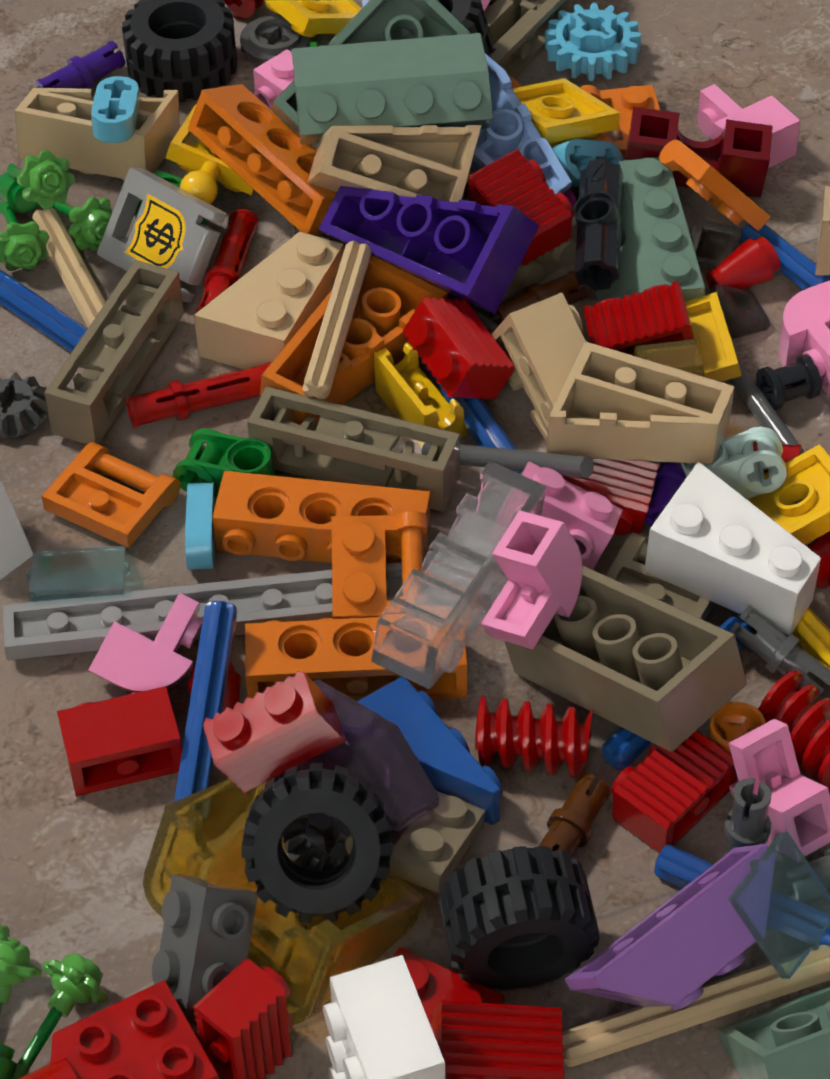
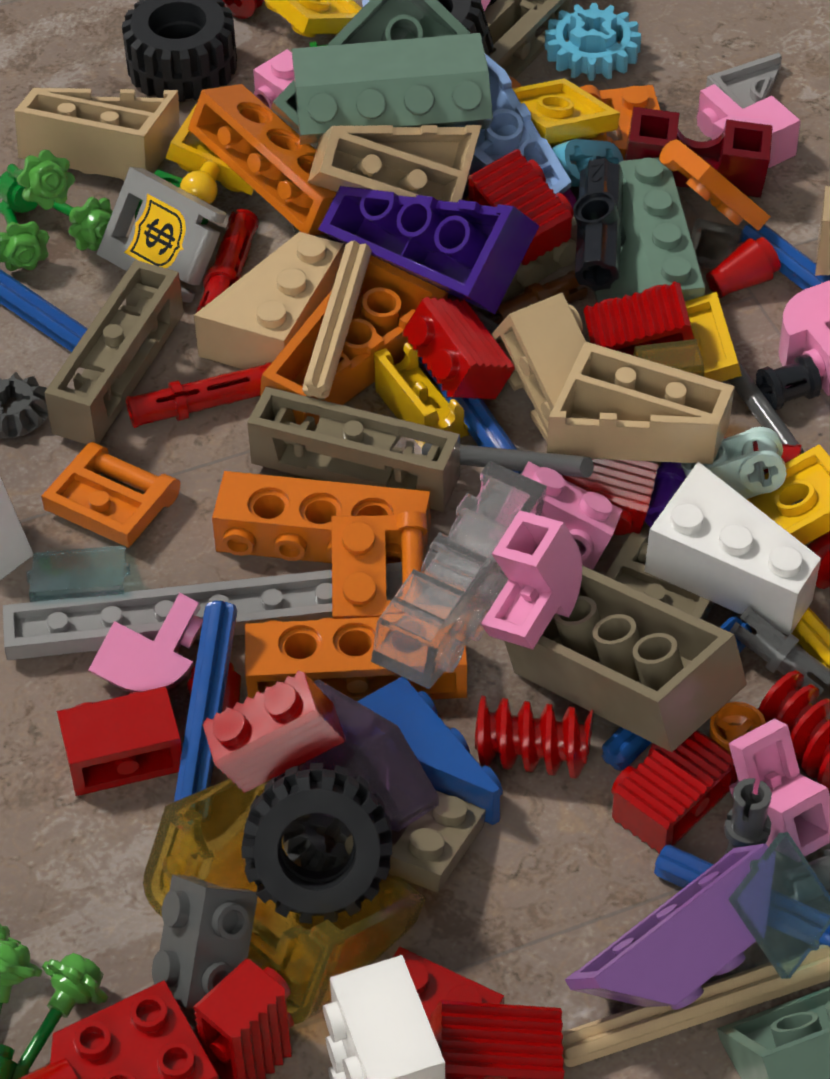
(70, 265): tan axle -> none
(83, 71): dark purple pin -> none
(115, 109): medium azure beam -> none
(199, 531): medium azure beam -> none
(221, 454): green piece -> none
(261, 34): dark grey gear -> none
(518, 918): black tyre -> none
(570, 825): reddish brown pin -> none
(741, 311): clear smoke slope -> none
(748, 81): none -> light grey tile

